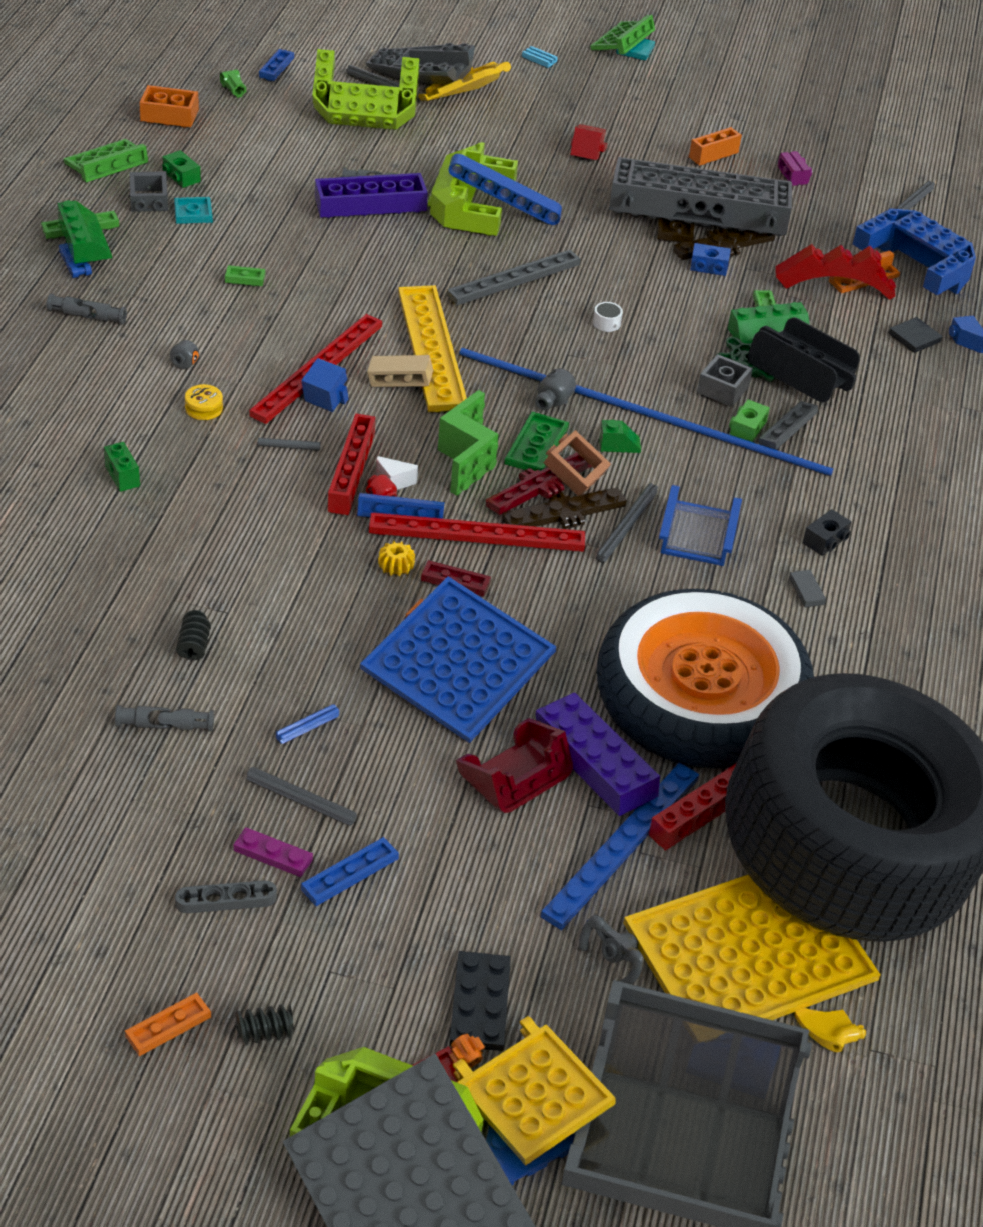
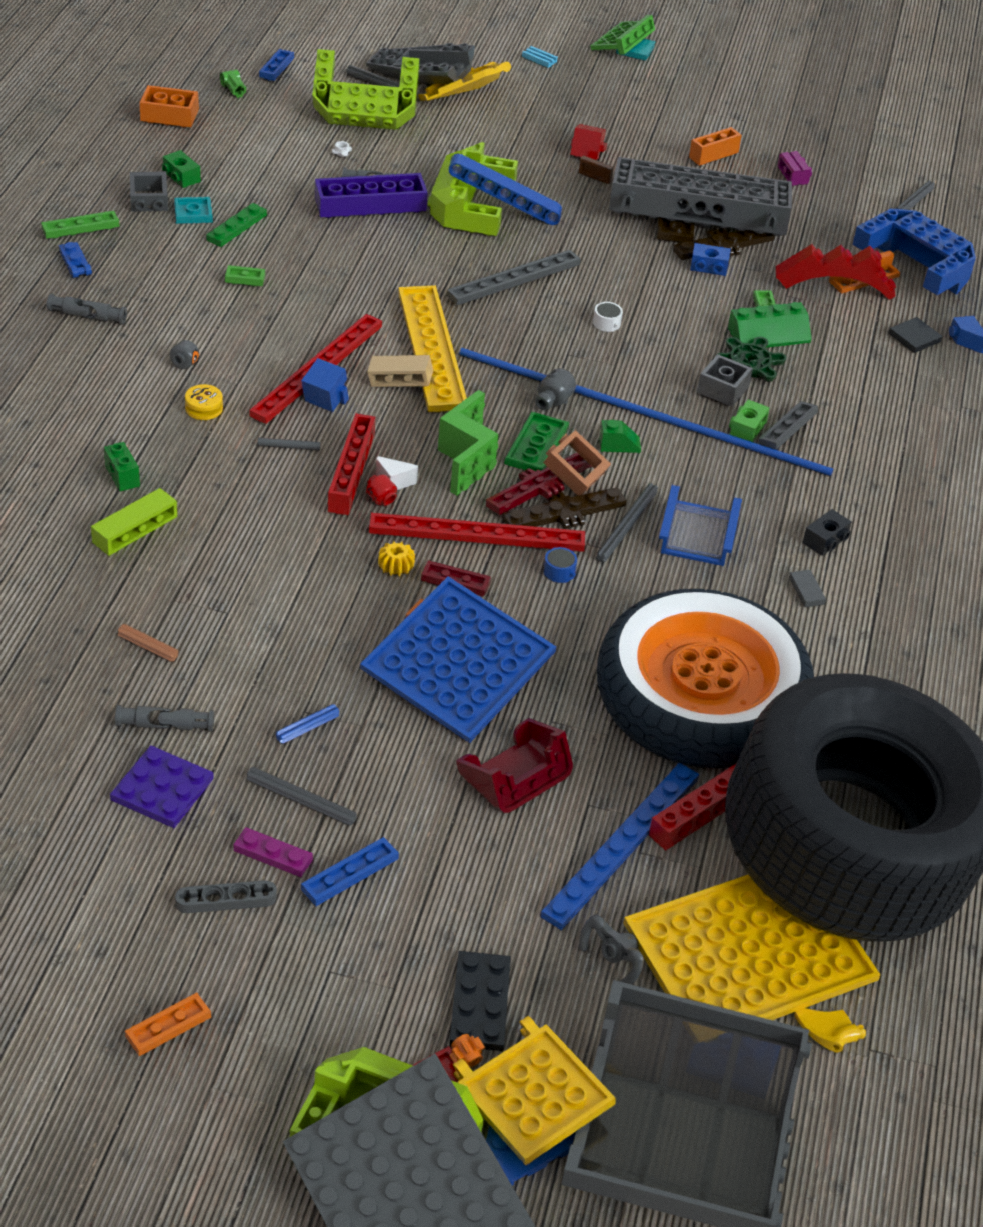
(82, 232): green slope -> none
(108, 159): bright green fence -> none
(134, 521): none -> lime brick
(148, 642): none -> nougat axle
(162, 786): none -> dark purple plate
(193, 635): pearl dark grey piece -> none
(236, 225): none -> green plate
(264, 1024): pearl dark grey piece -> none
(341, 148): none -> white plate
(398, 506): blue plate -> none
(560, 565): none -> piece
(596, 169): none -> reddish brown tile
(602, 755): dark purple brick -> none
(805, 359): black piece -> none

